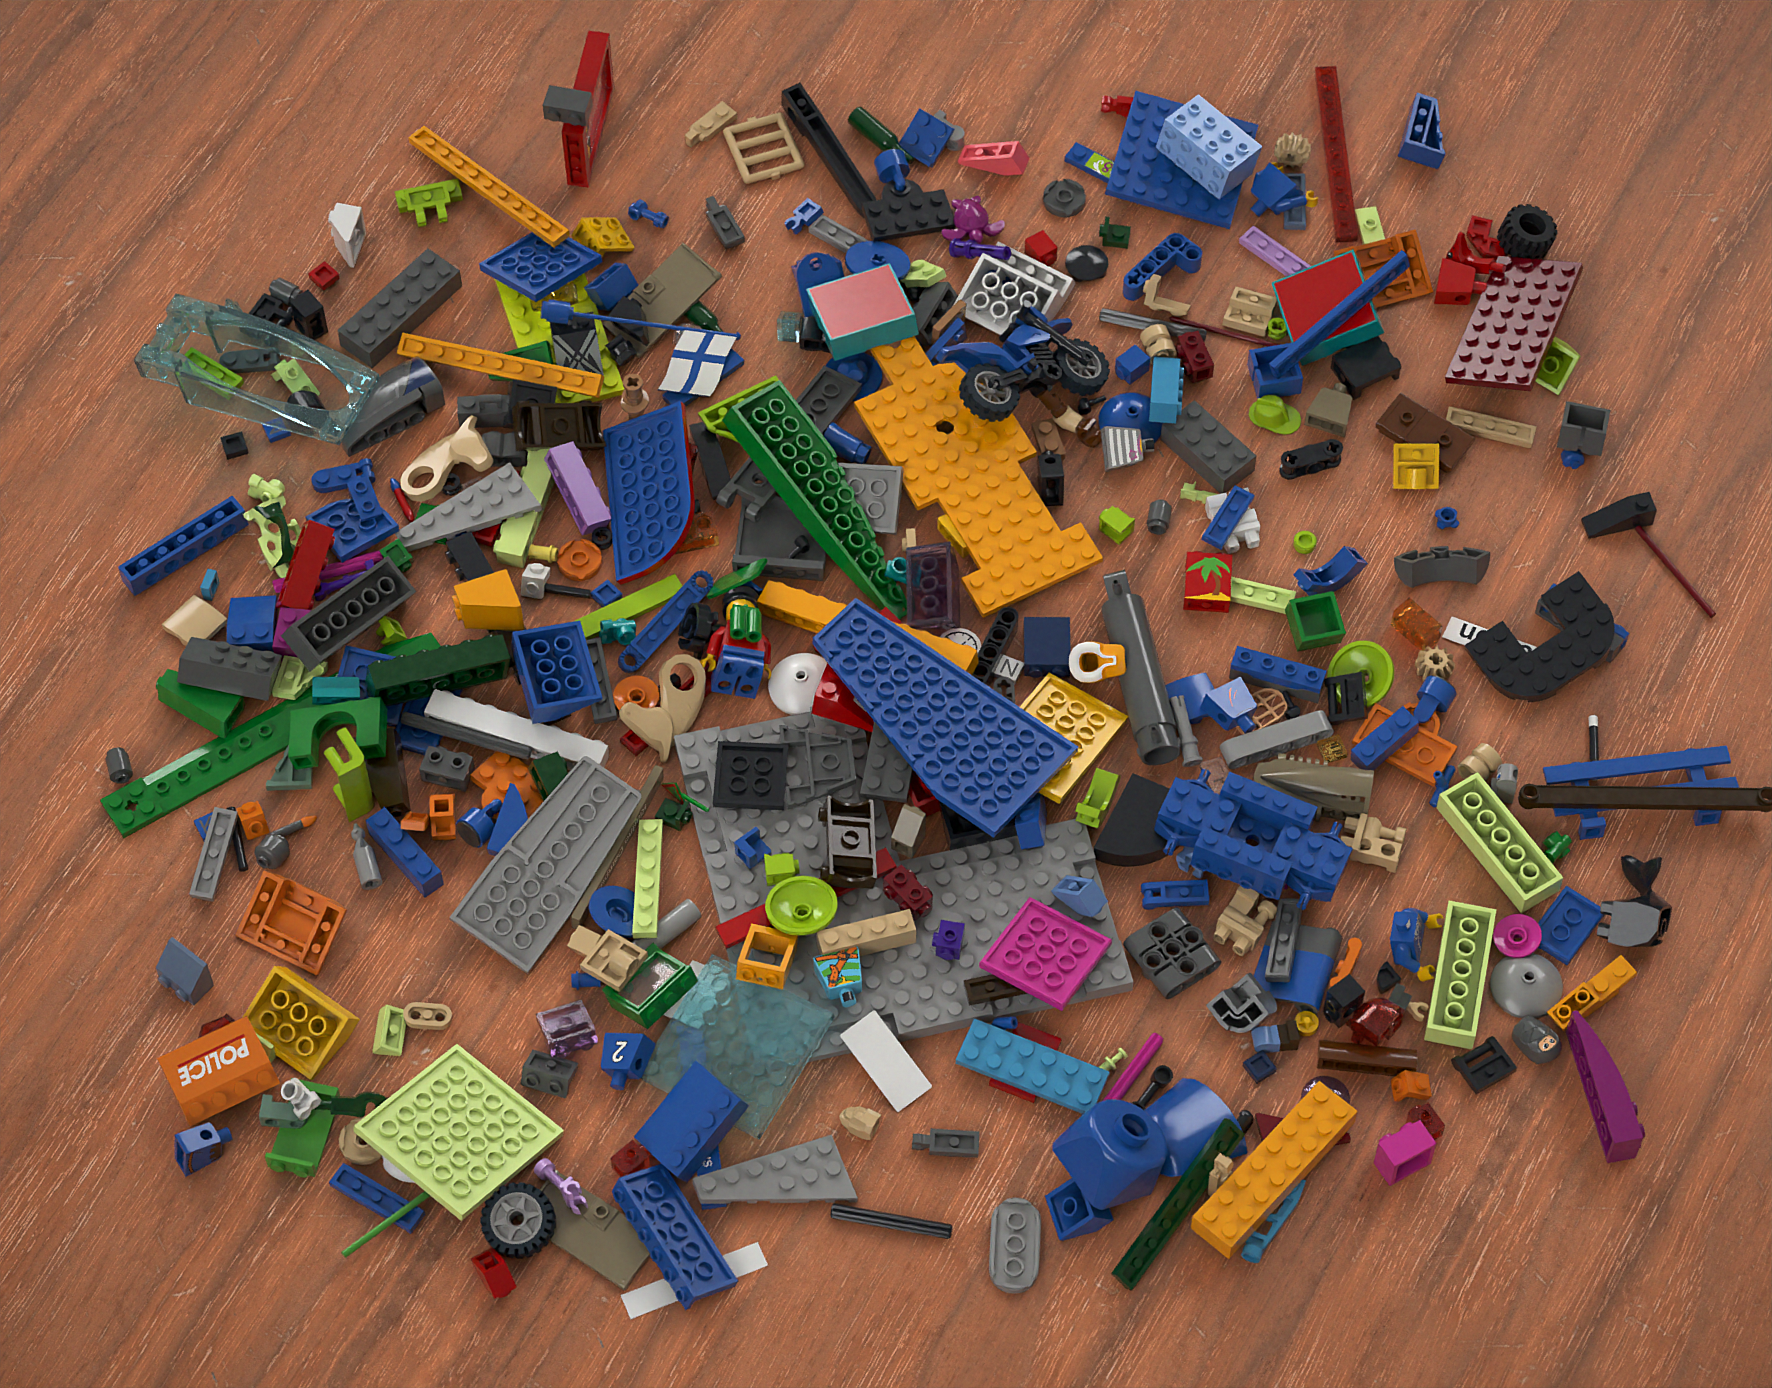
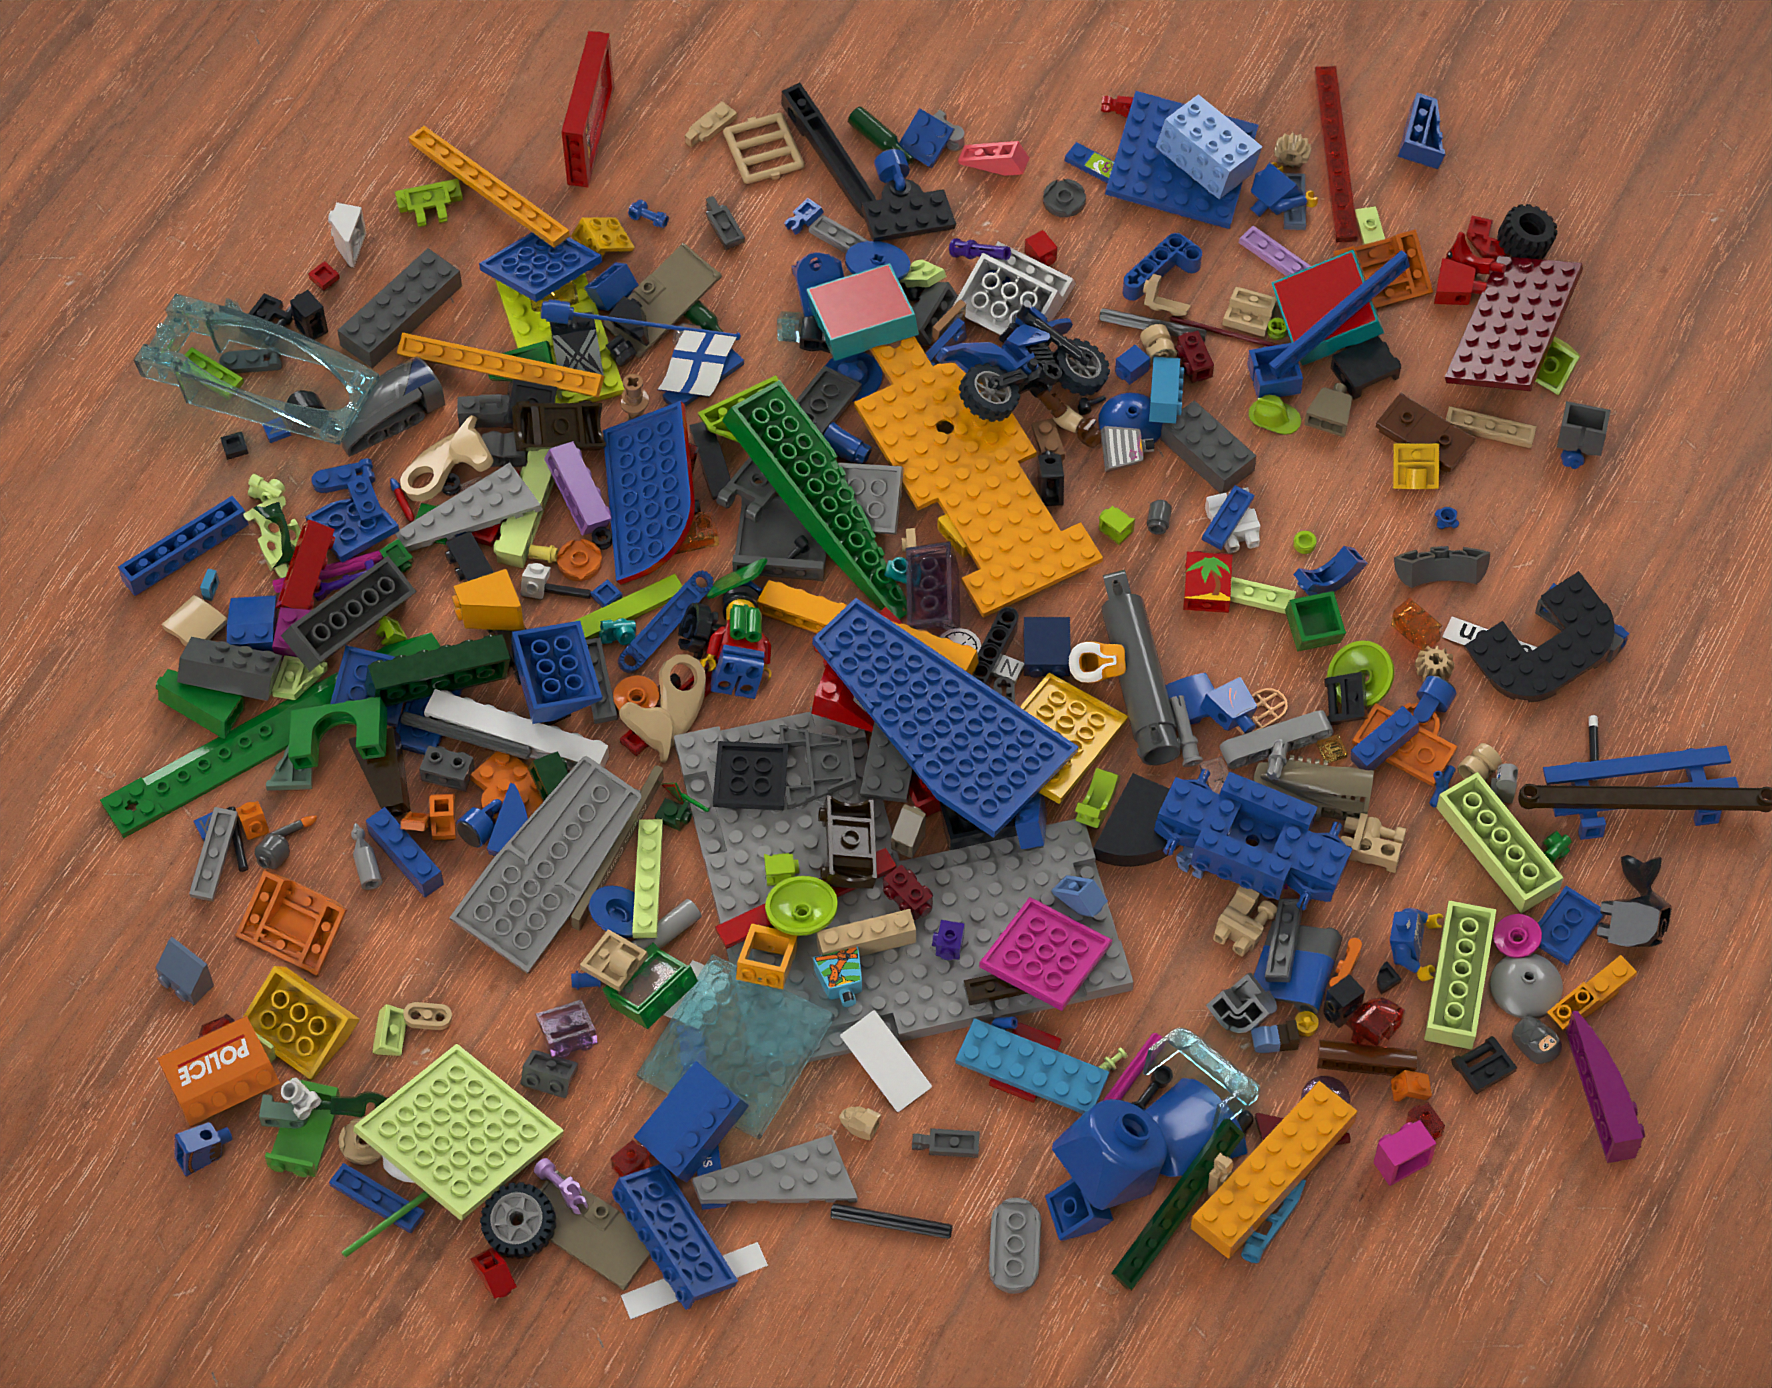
(118, 765): dark grey brick -> none
(284, 290): dark grey brick -> none
(293, 376): yellowish green bracket -> none
(334, 690): teal panel -> none
(354, 784): lime piece -> none
(567, 105): dark grey brick -> none
(583, 941): tan brick -> none
(625, 1057): blue torso -> none
(751, 848): blue panel -> none
(795, 694): white dish -> none
(972, 220): magenta animal -> none
(1086, 263): black dish -> none
(1114, 235): dark green bracket -> none
(1175, 893): blue plate -> none
(1176, 931): dark grey connector -> none
(1190, 493): yellowish green piece -> none
(1242, 1086): none -> clear light blue windscreen
(1259, 1066): dark blue tile -> none
(1277, 673): blue piece -> none
(1277, 760): none -> light grey axle
(1293, 711): black hand -> none
(1311, 459): black piece -> none
(1404, 1001): piece -> none
(1621, 516): black slope -> none
(1675, 571): dark red axle -> none

